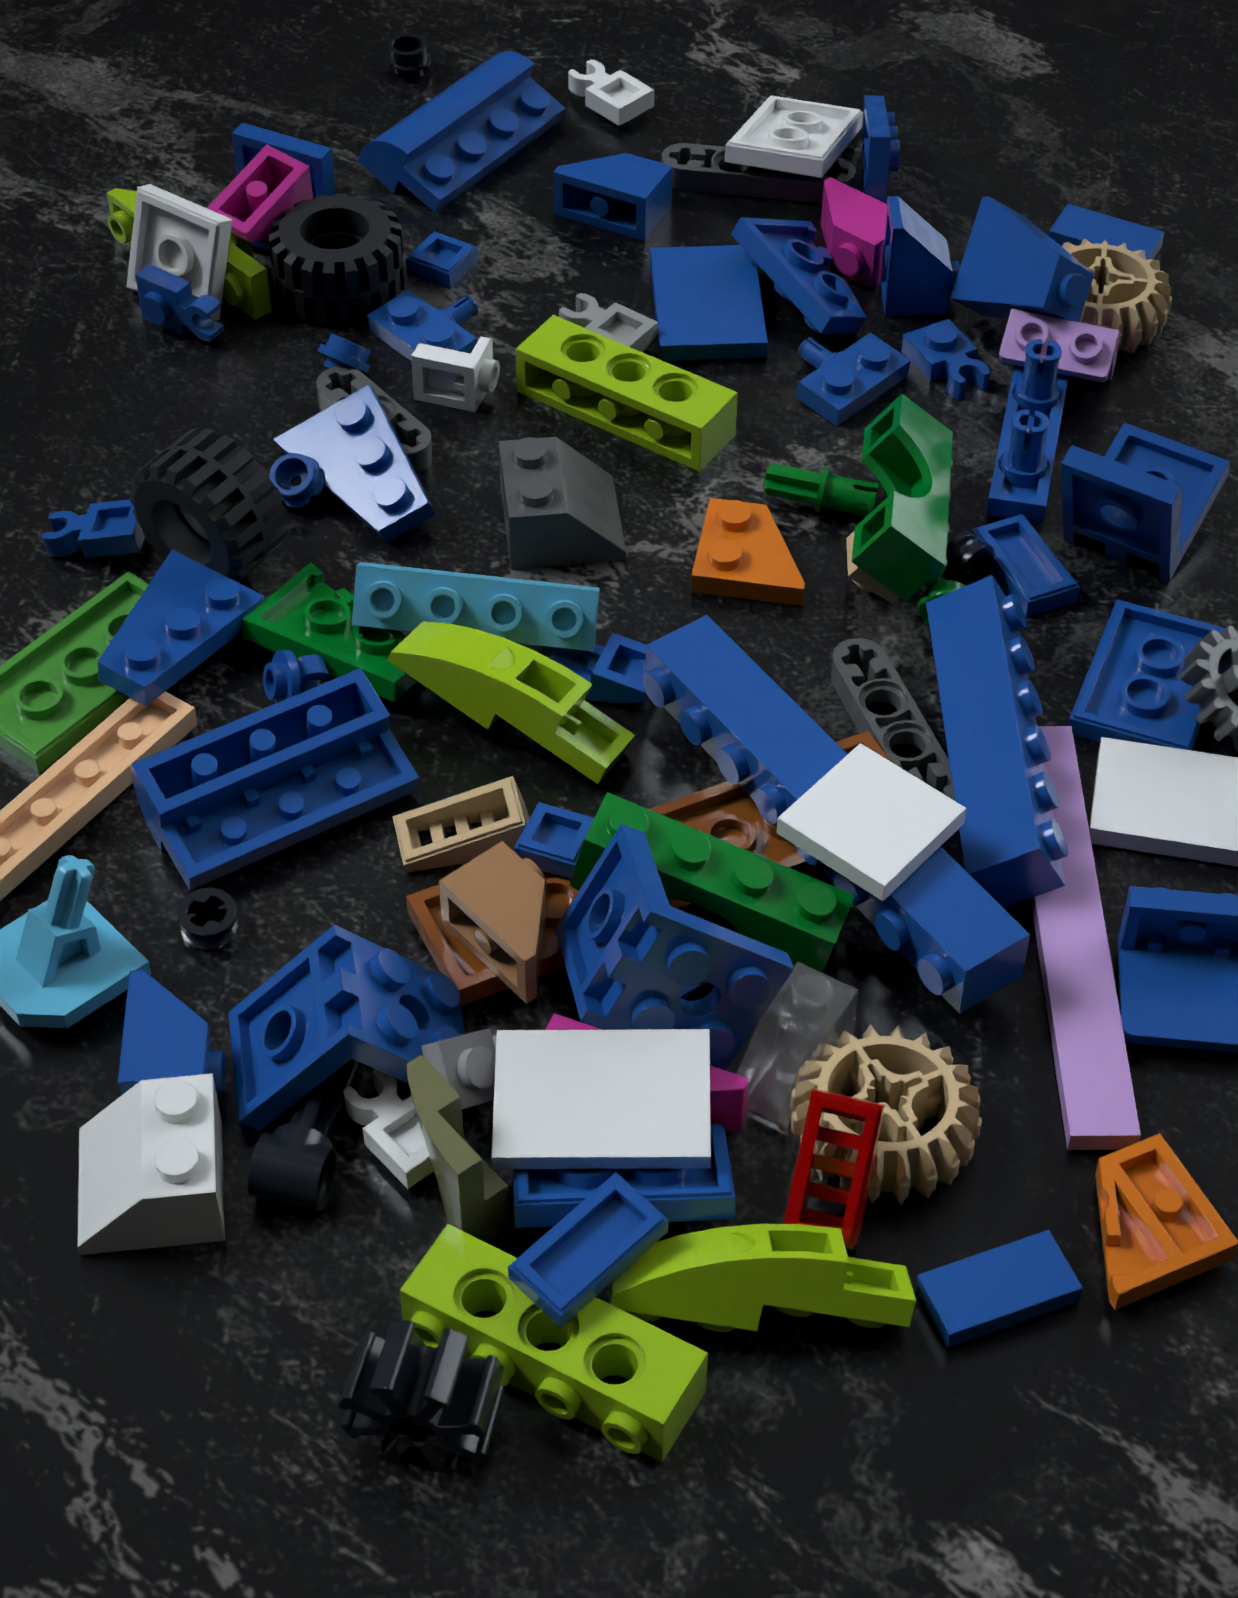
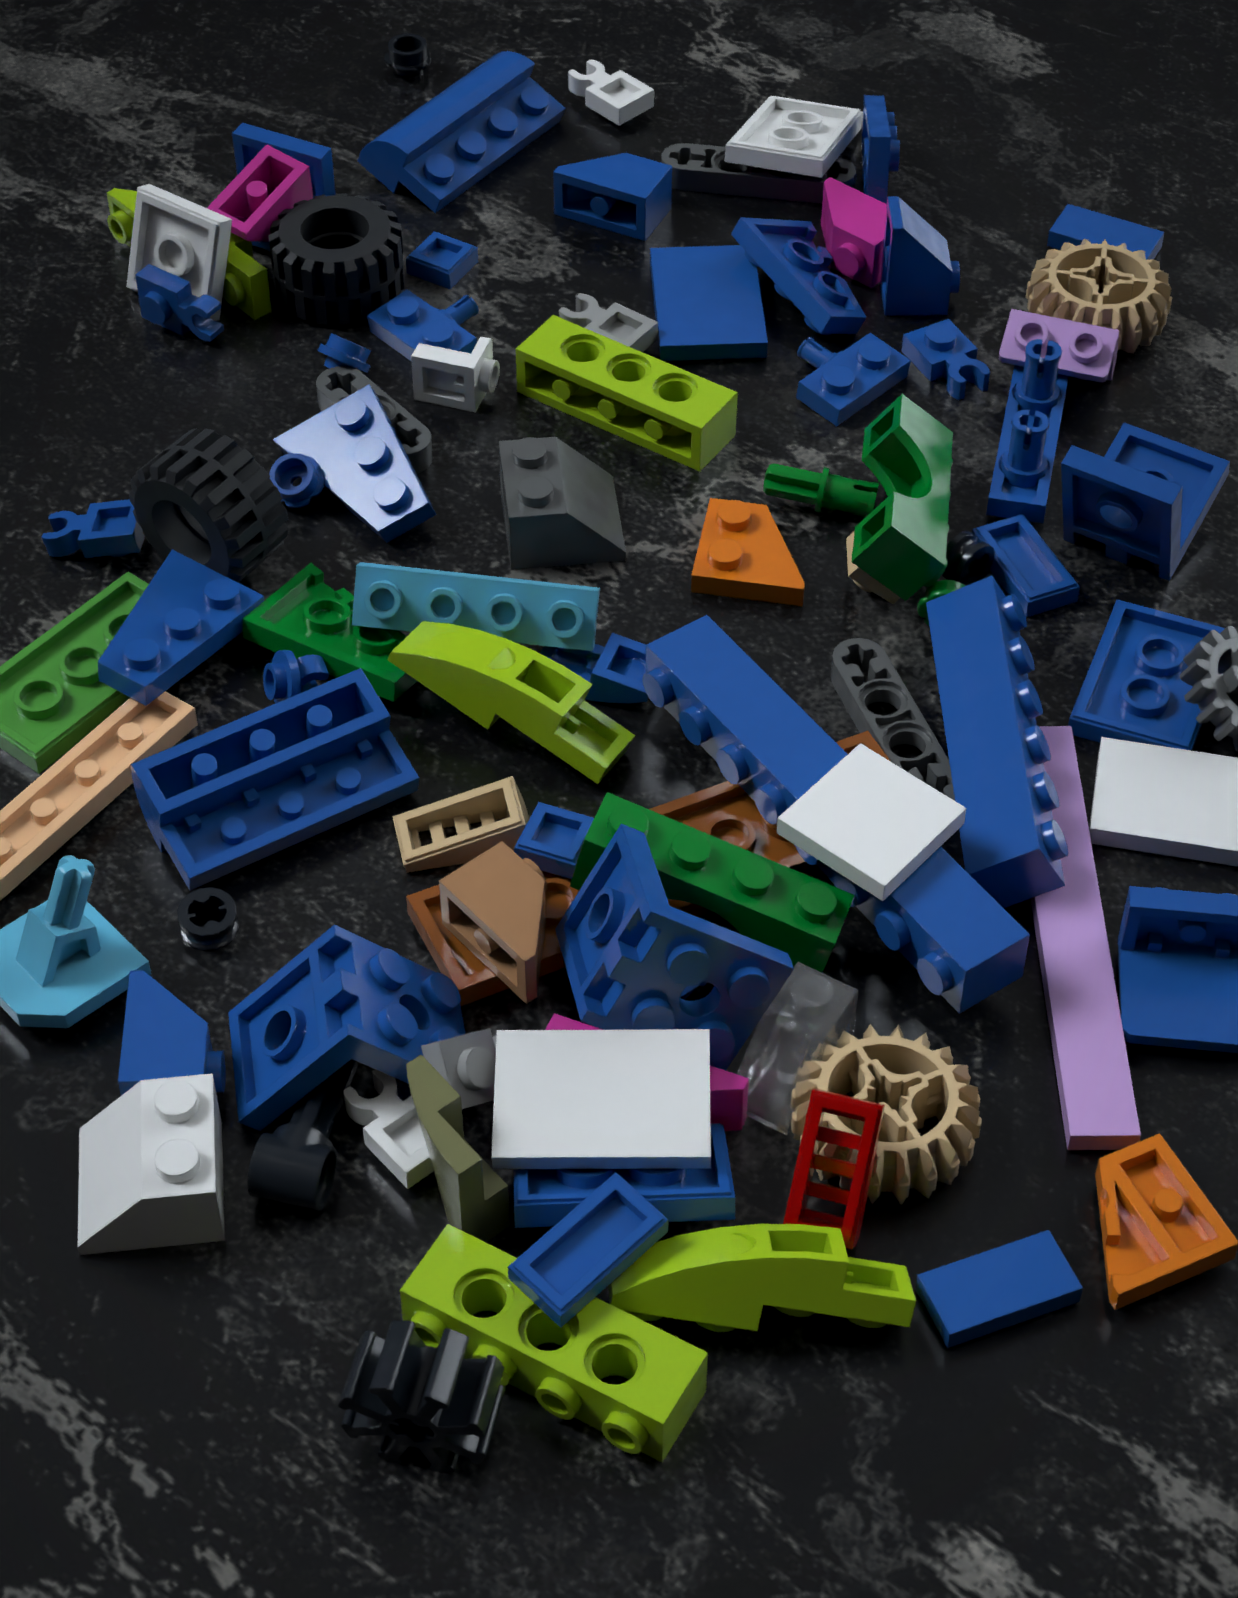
(1018, 268): blue slope -> none

